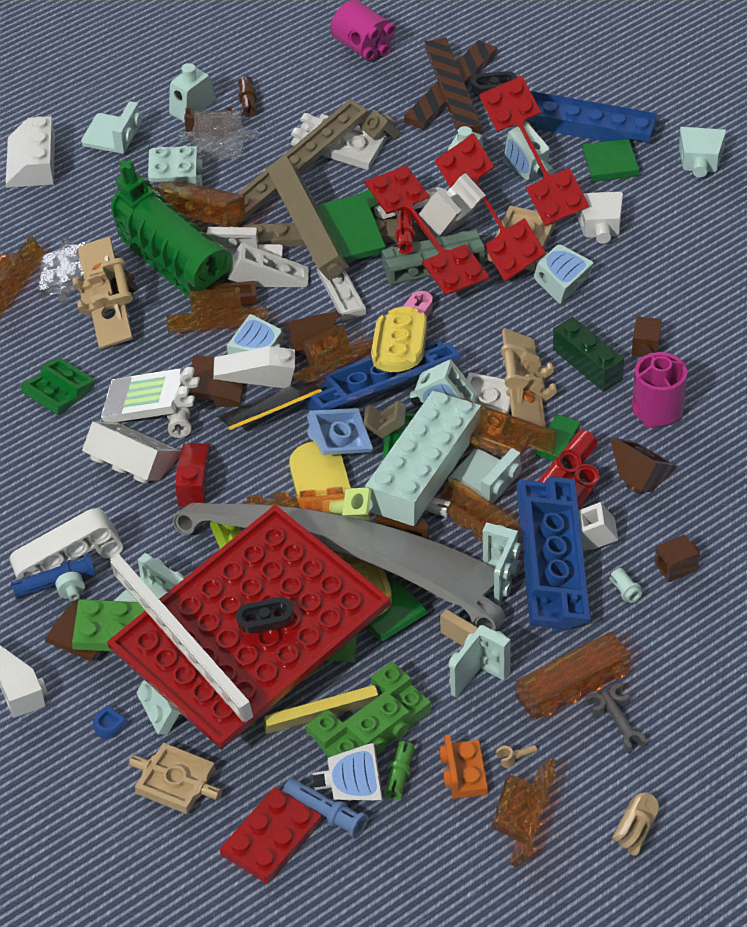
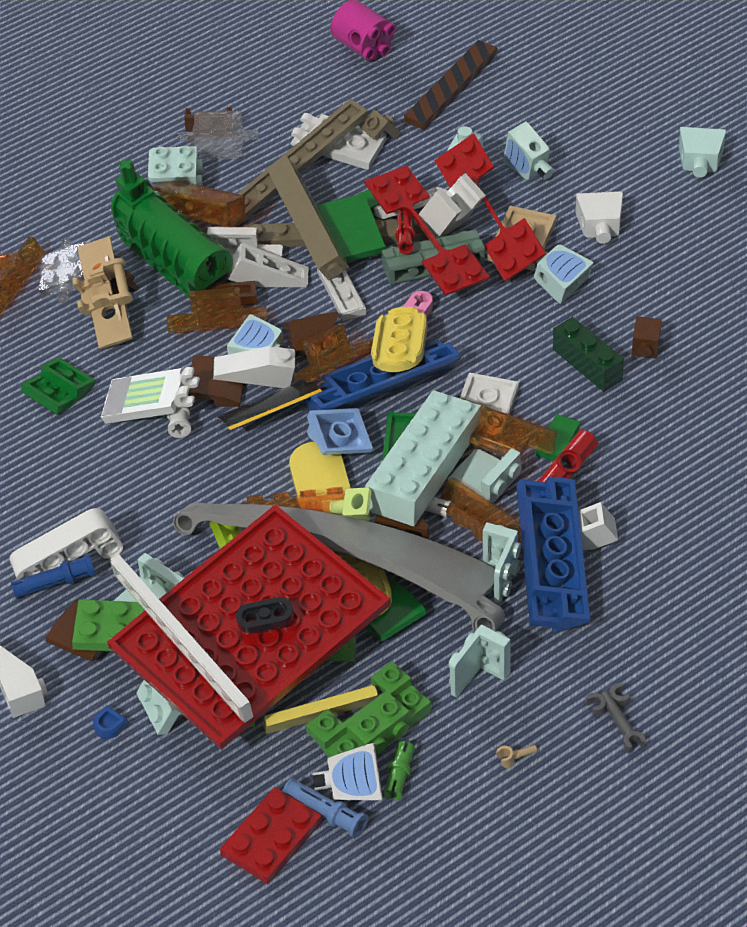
(31, 153): white slope -> none
(70, 585): light aqua tile -> none
(113, 132): light aqua bracket -> none
(129, 451): white slope -> none
(175, 778): tan plate -> none
(190, 90): light aqua torso -> none
(192, 473): red slope -> none
(247, 96): reddish brown pin -> none
(386, 421): dark tan bracket -> none
(444, 379): light aqua torso -> none
(452, 84): tile -> none
(455, 627): tan tile -> none
(464, 767): orange bracket -> none
(488, 81): black plate -> none
(520, 809): clear orange bracket -> none
(525, 377): tan piece -> none
(555, 194): red hinge -> none
(573, 676): clear orange brick -> none
(583, 489): red piece -> none
(592, 119): blue slope -> none
(610, 160): green tile -> none
(629, 590): light aqua pin -> none
(636, 822): tan arm -> none
(640, 466): reddish brown slope -> none
(659, 389): dark pink cylinder -> none
(677, 558): reddish brown brick -> none

